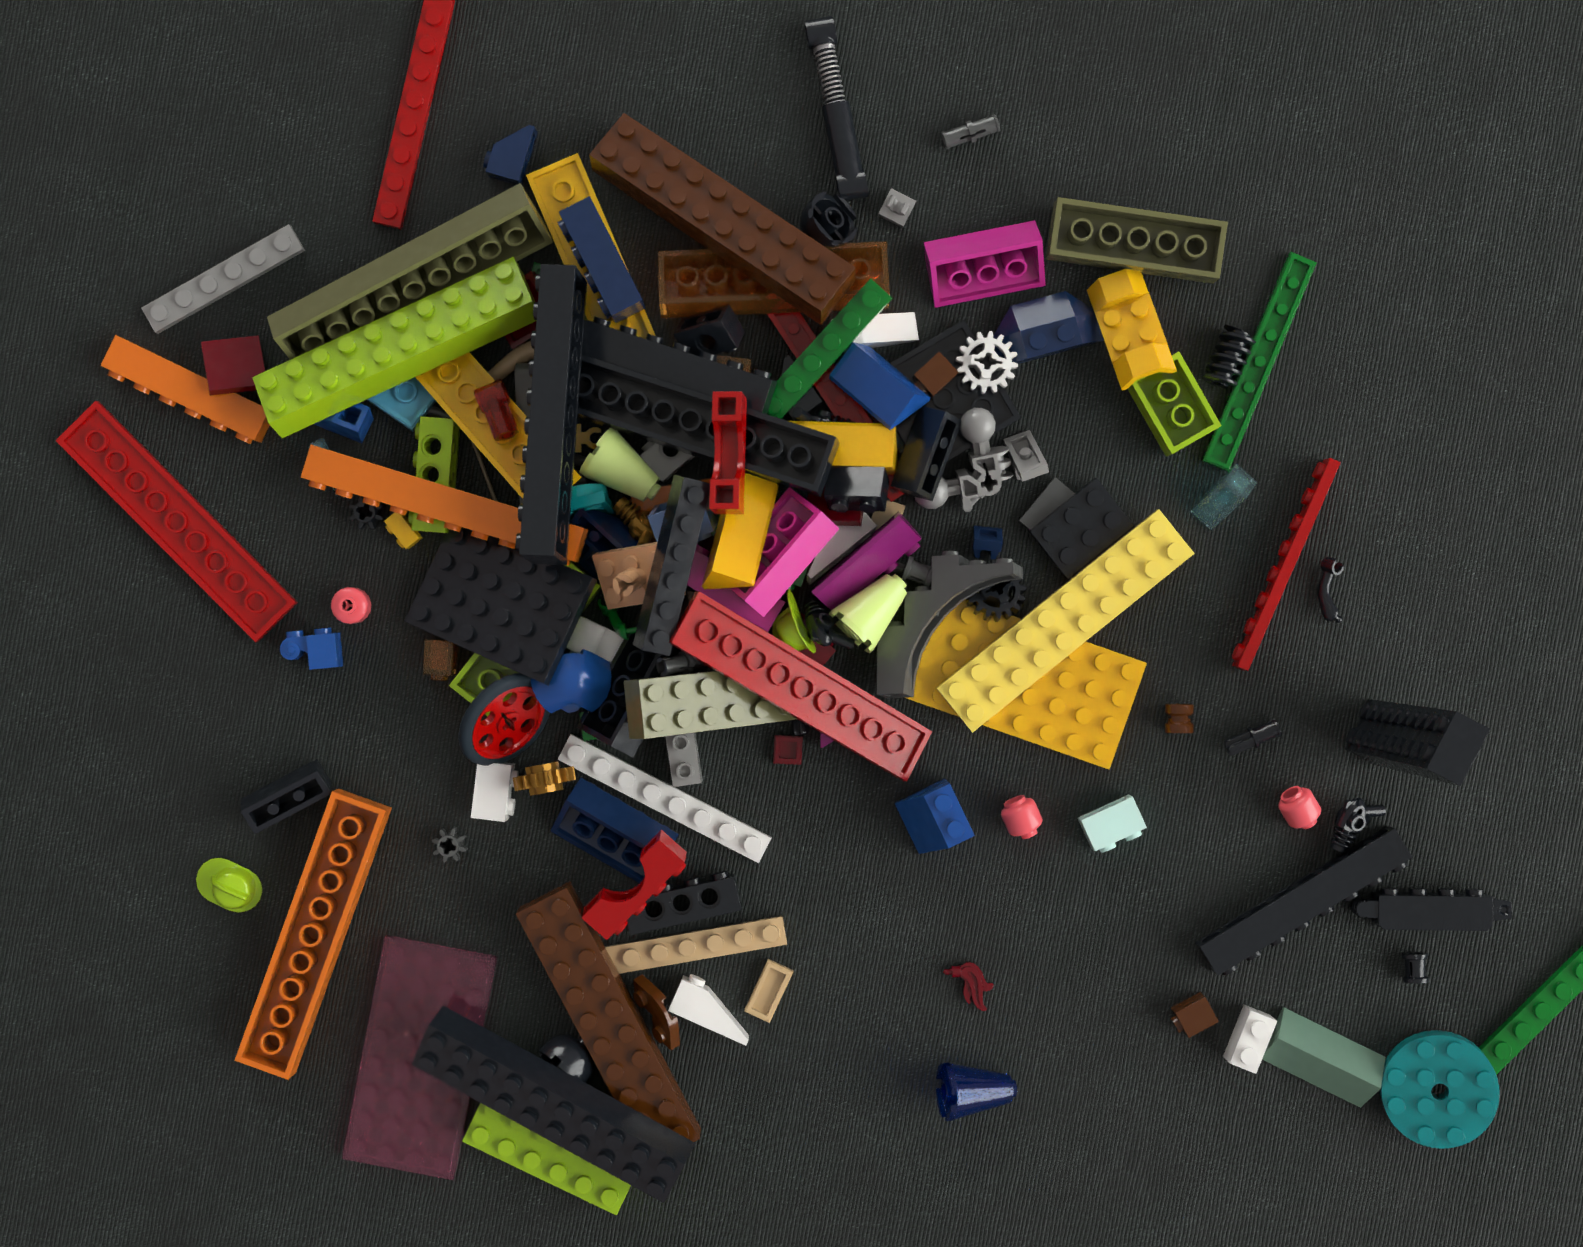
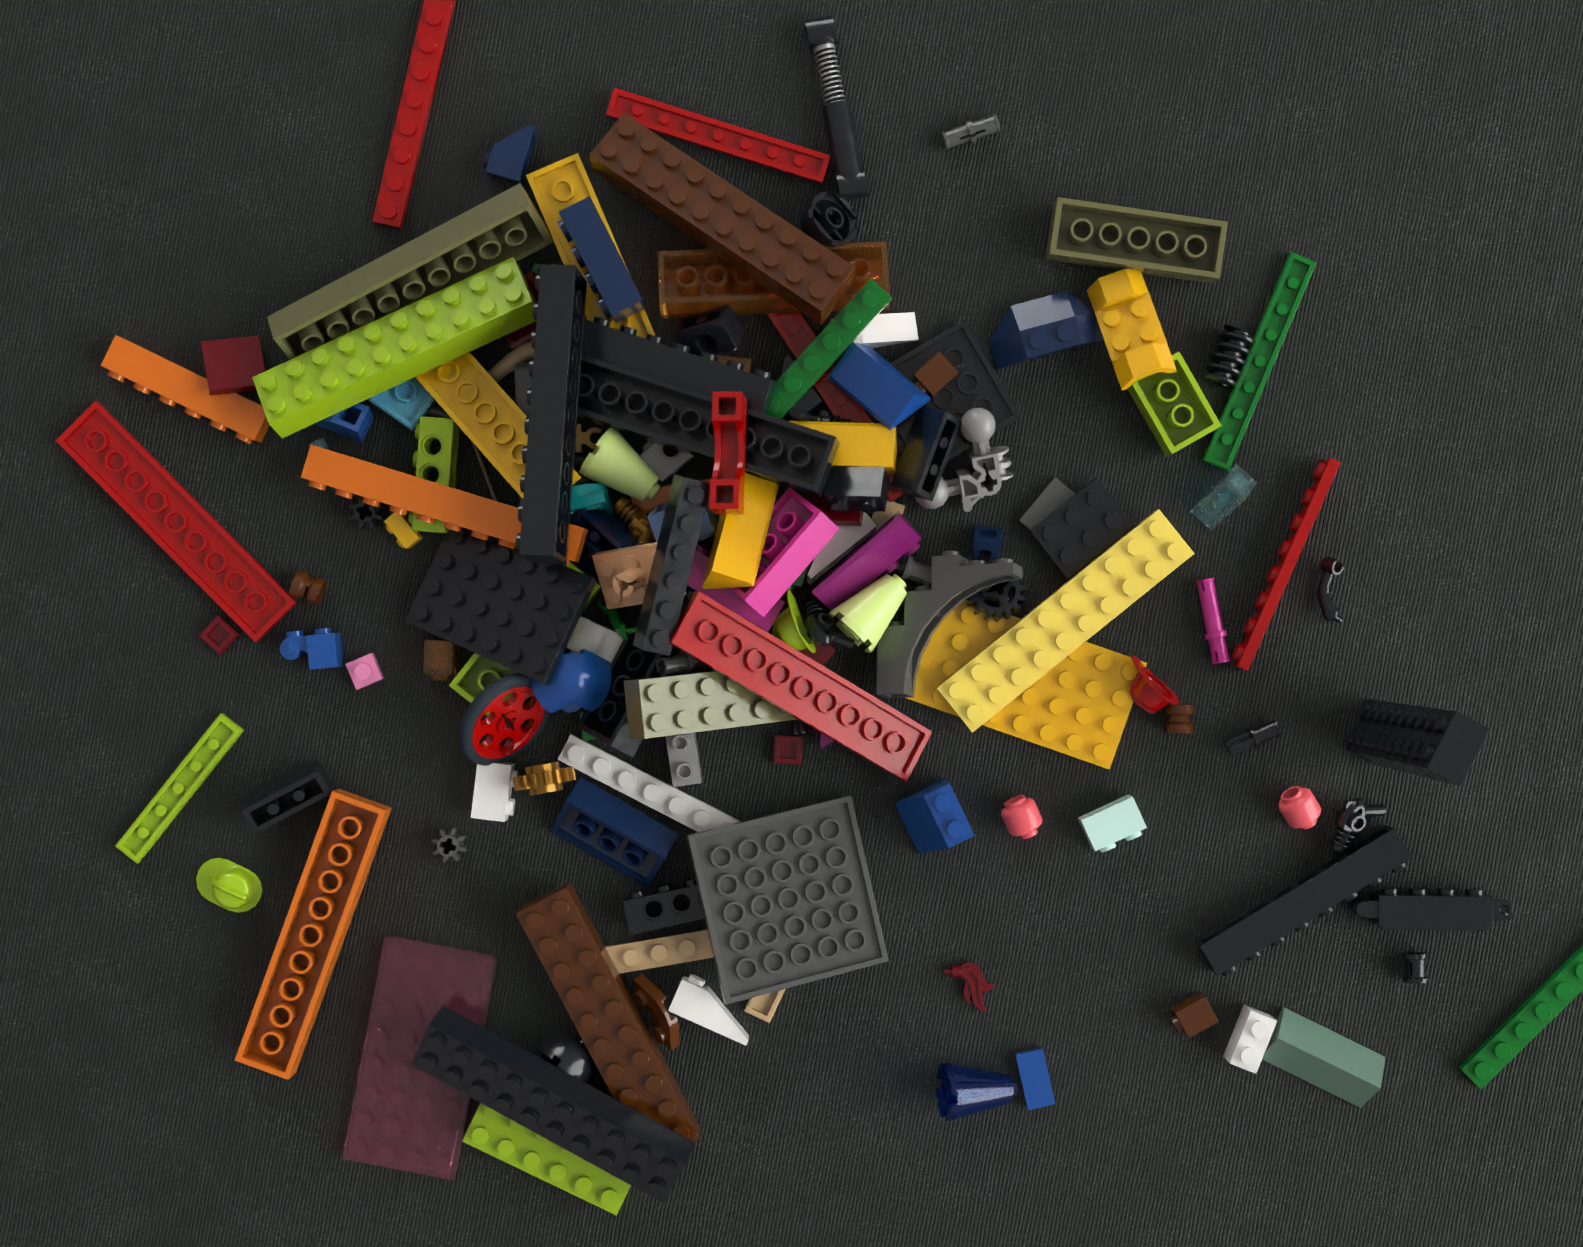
(179, 788): none -> lime tile
(219, 634): none -> dark red tile
(223, 279): light grey plate -> none
(308, 587): none -> reddish brown wheel
(360, 605): coral head -> none
(364, 671): none -> bright pink plate
(494, 403): clear red piece -> none
(611, 909): red arch -> none
(720, 136): none -> red plate
(787, 899): none -> dark grey plate
(897, 208): light grey tile -> none
(985, 263): dark pink slope -> none
(988, 350): white gear -> none
(1025, 456): light grey slope -> none
(1035, 1078): none -> blue tile
(1150, 691): none -> red piece
(1213, 621): none -> dark pink pin
(1458, 1112): teal piece -> none

